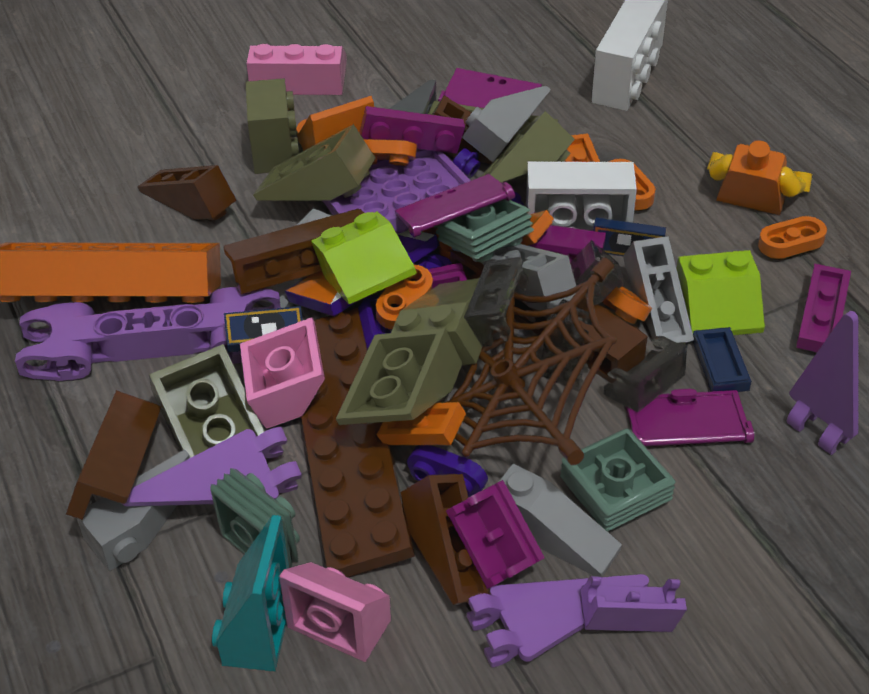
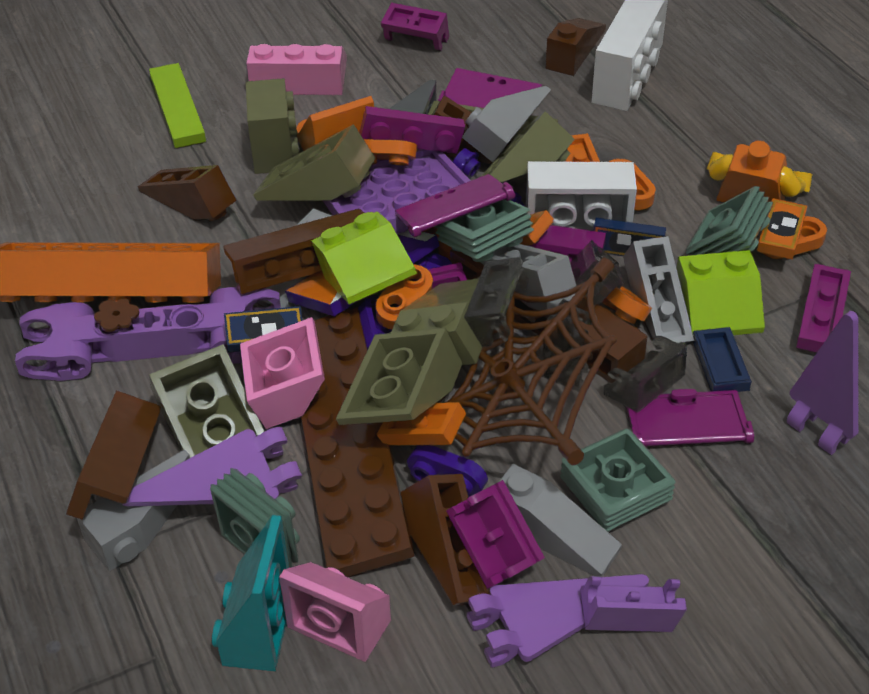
(116, 315): none -> reddish brown plant
(177, 105): none -> lime tile
(416, 22): none -> magenta hinge
(571, 44): none -> reddish brown slope
(733, 224): none -> sand green brick
(784, 229): none -> tile

